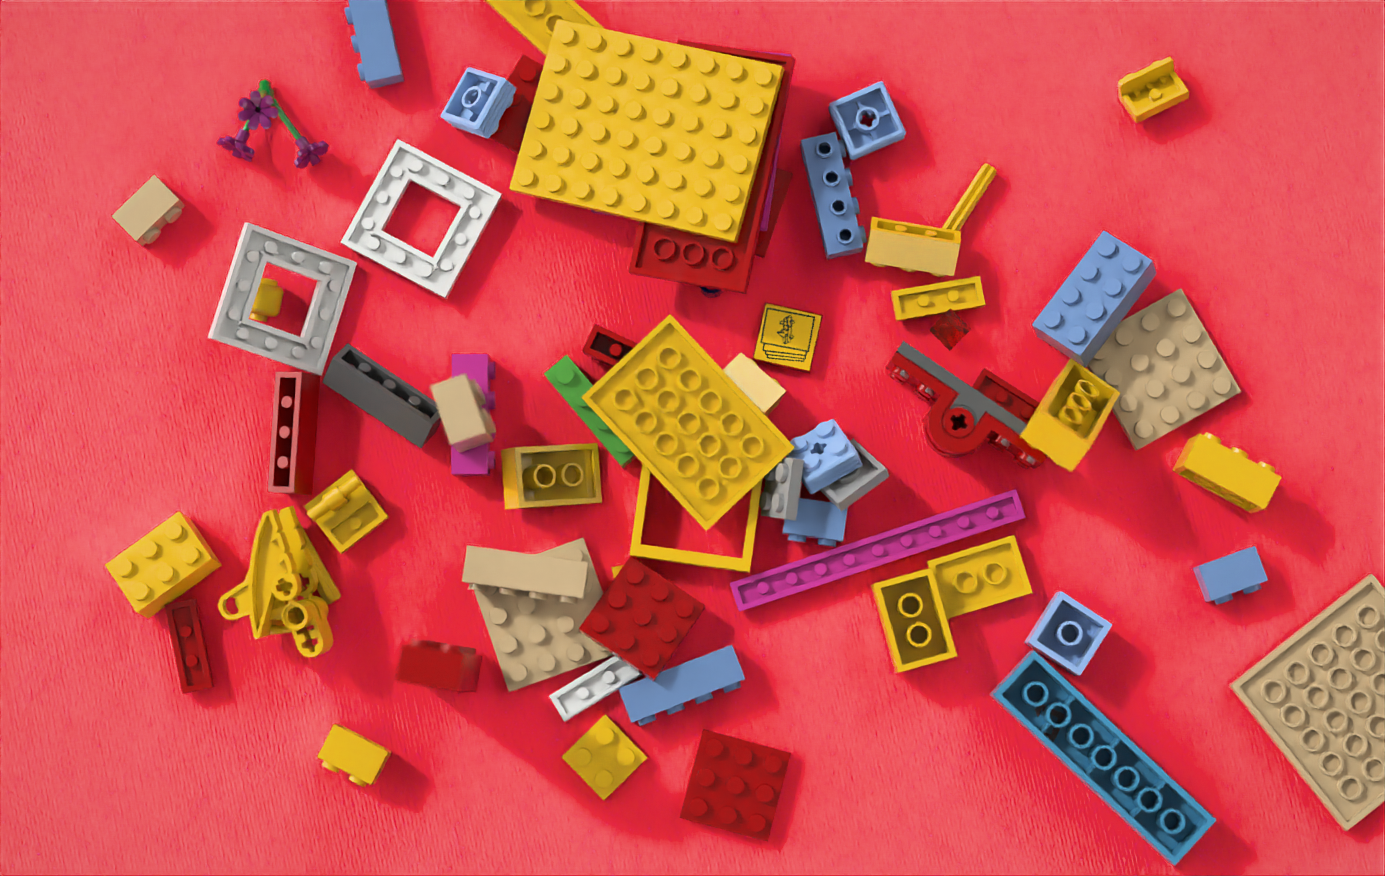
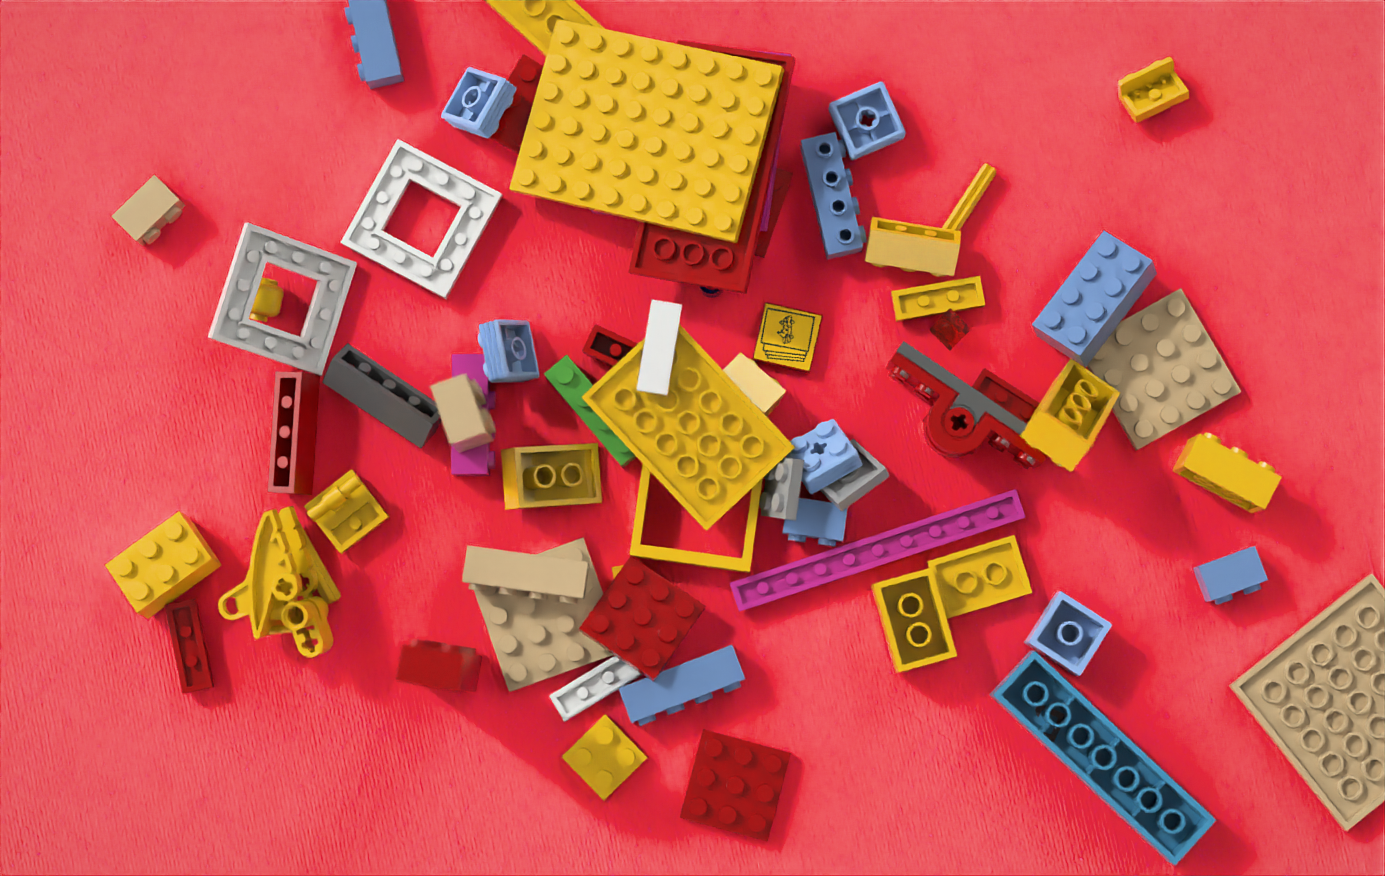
(258, 111): magenta plant -> none
(354, 755): yellow brick -> none
(508, 351): none -> light blue brick
(659, 347): none -> white tile

